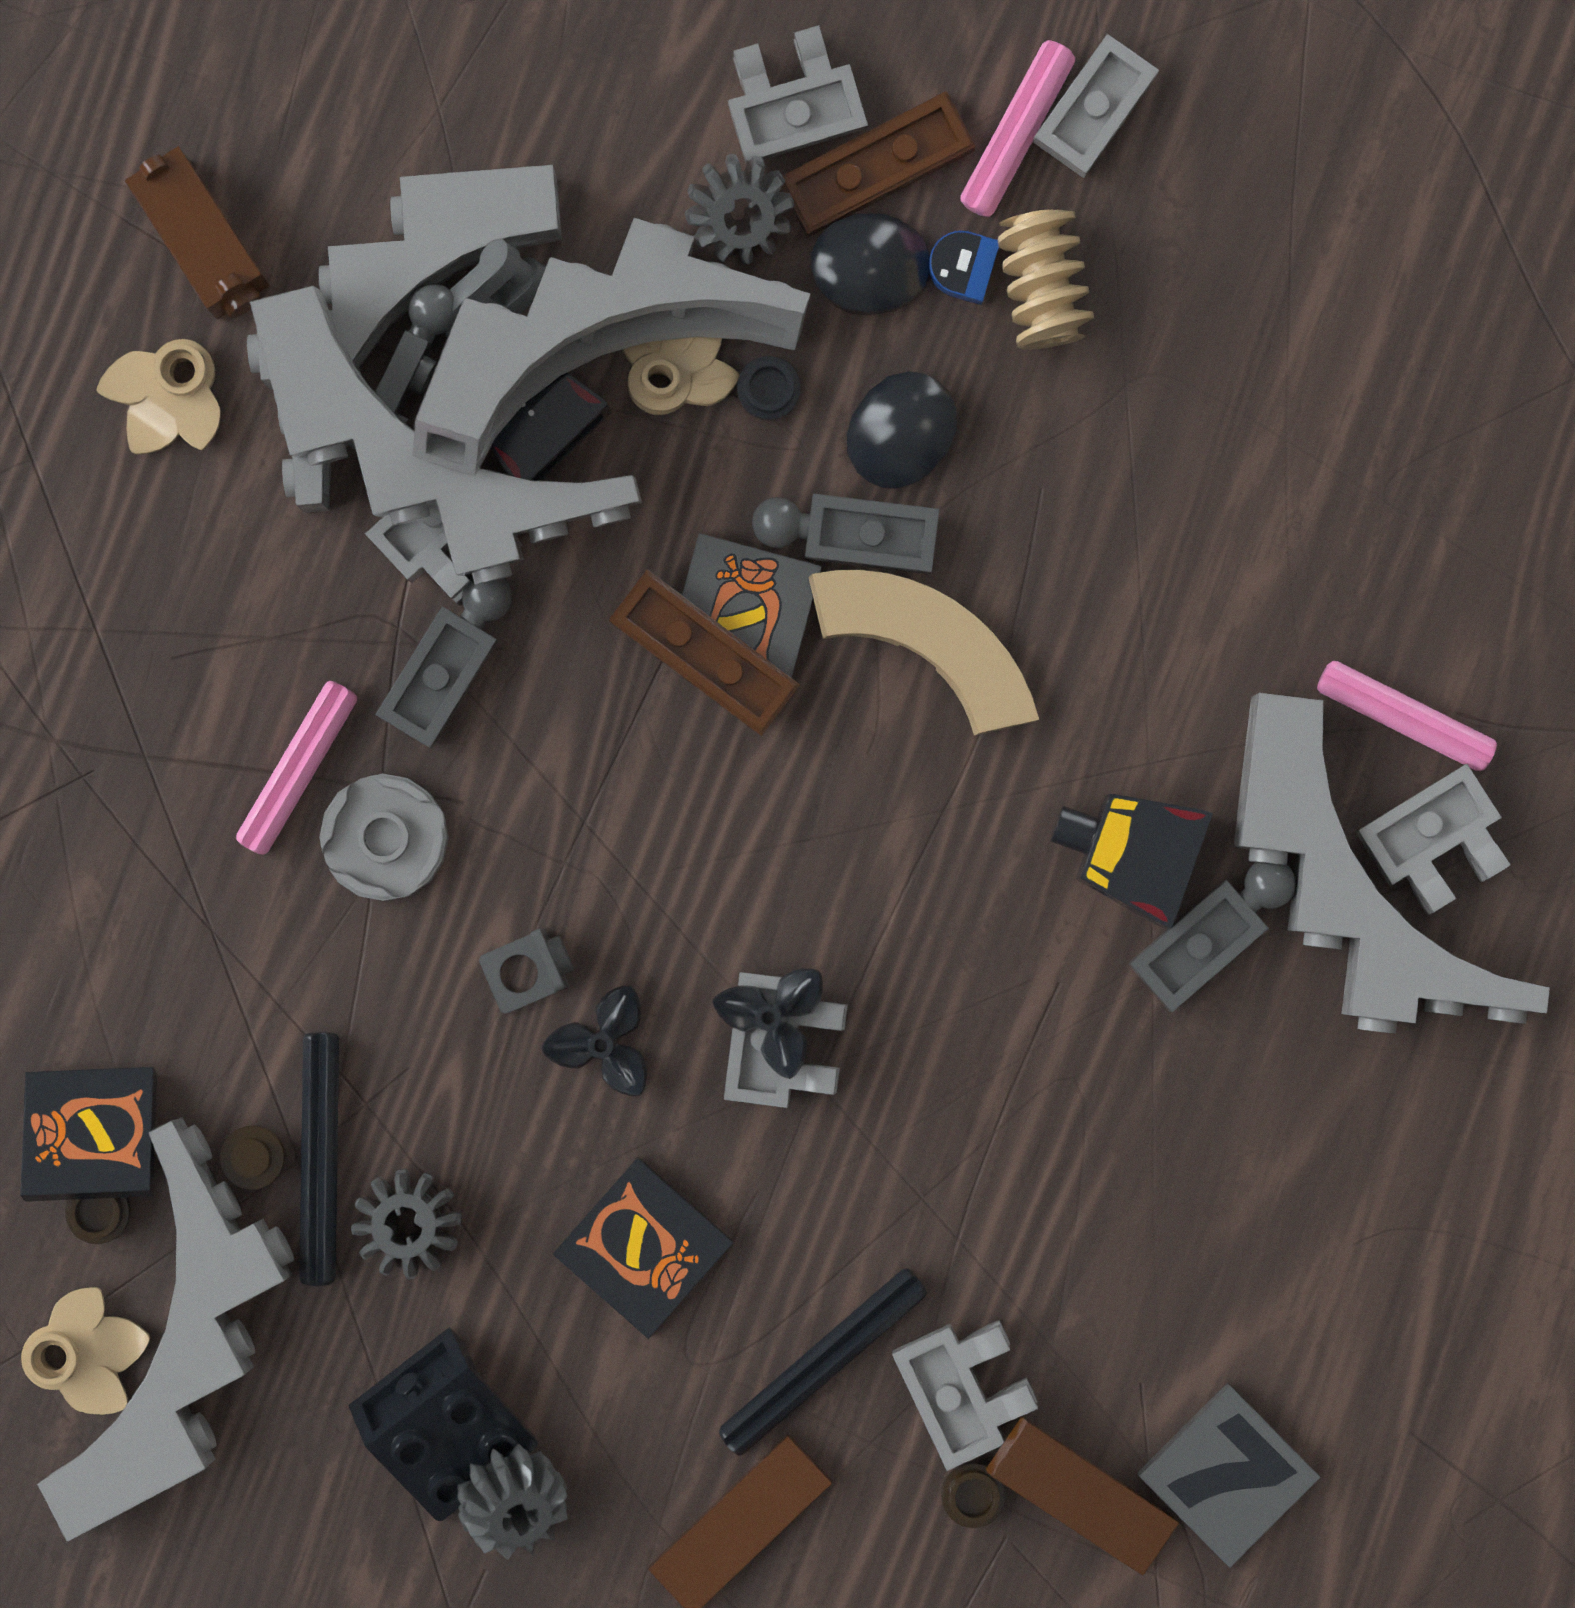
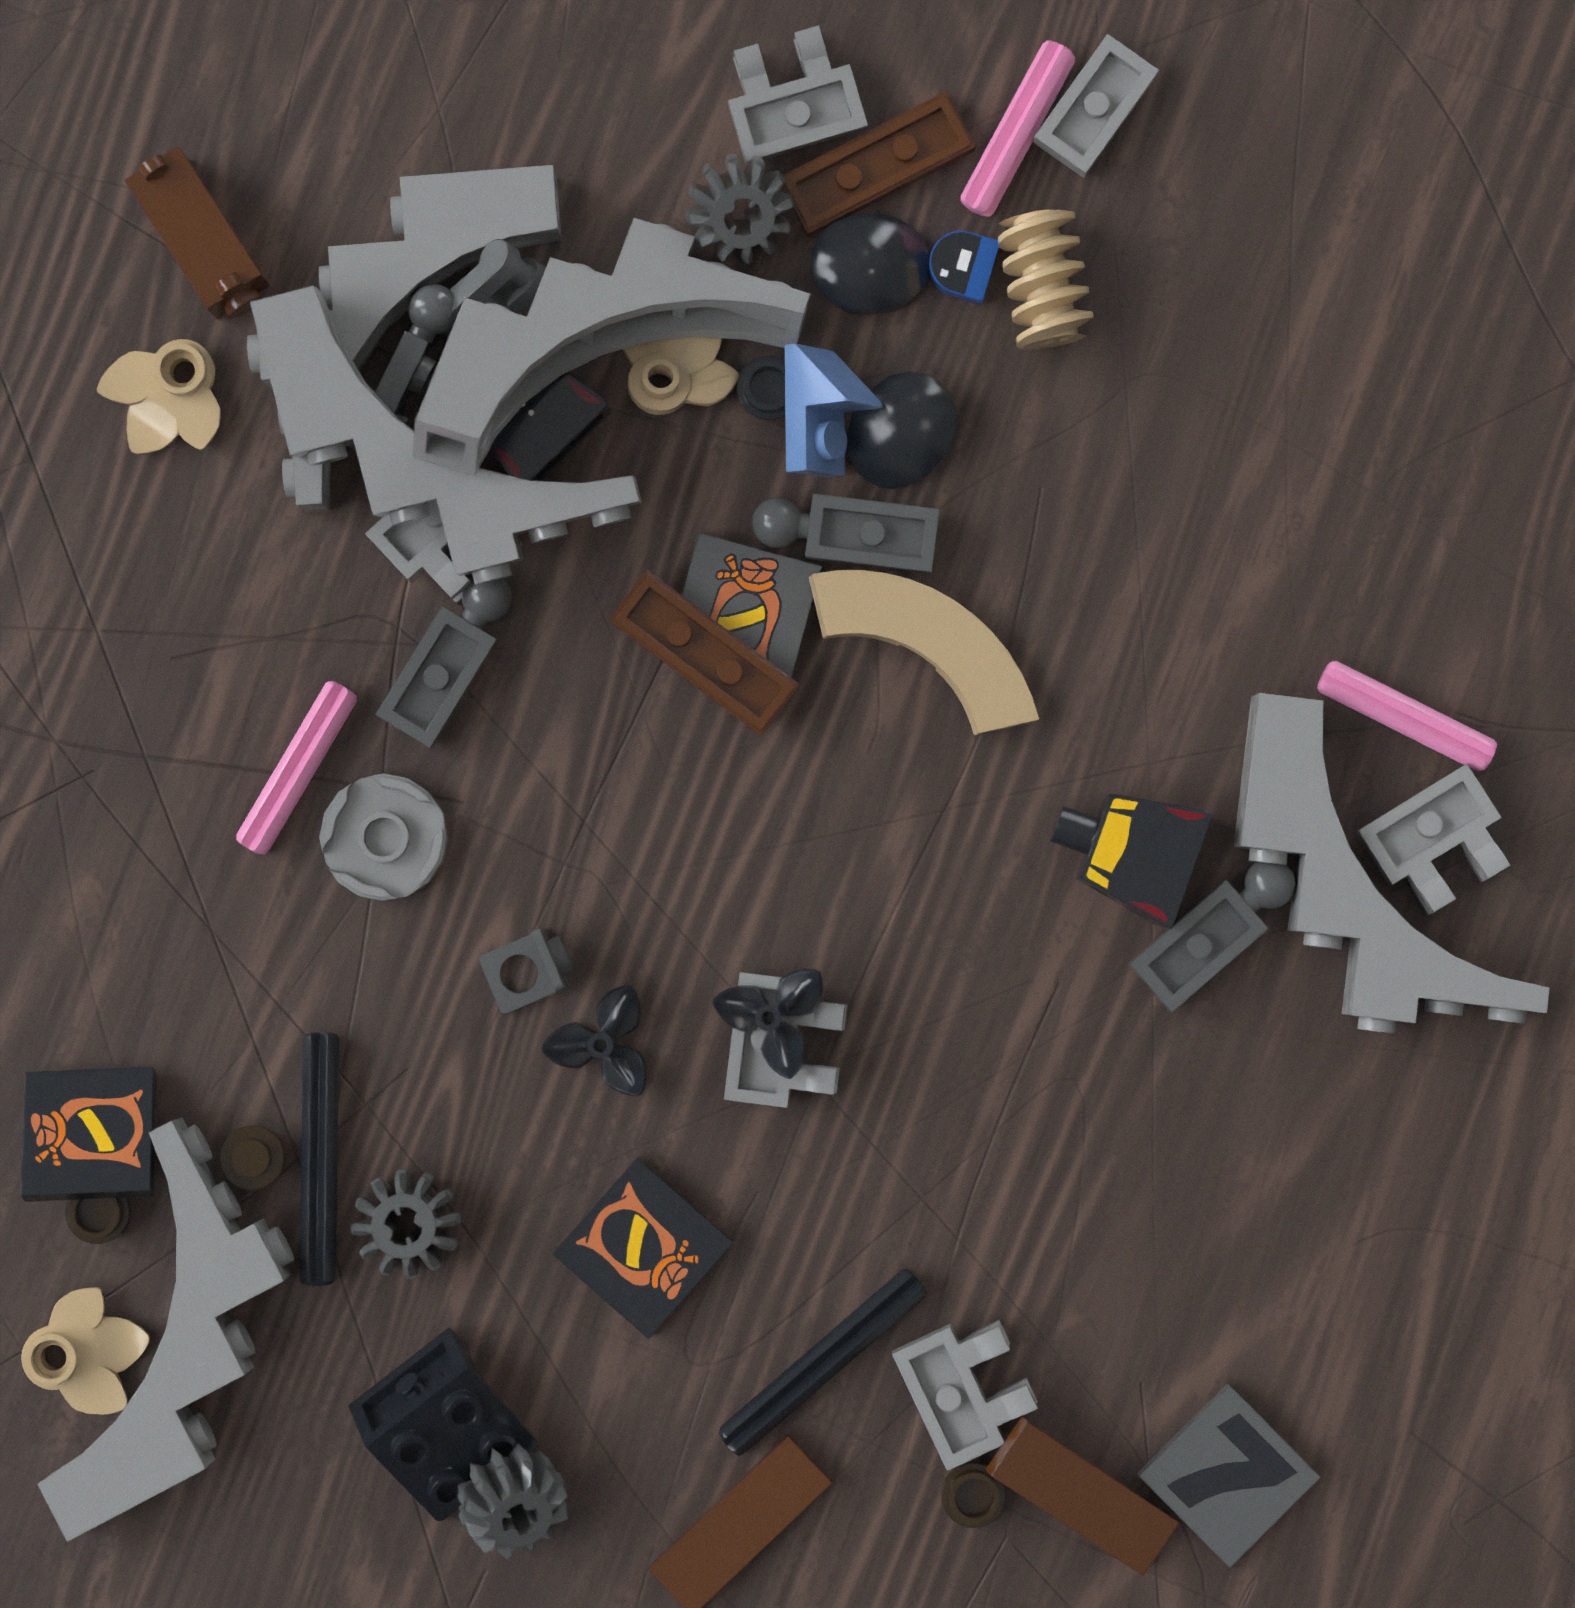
(816, 397): none -> medium blue slope

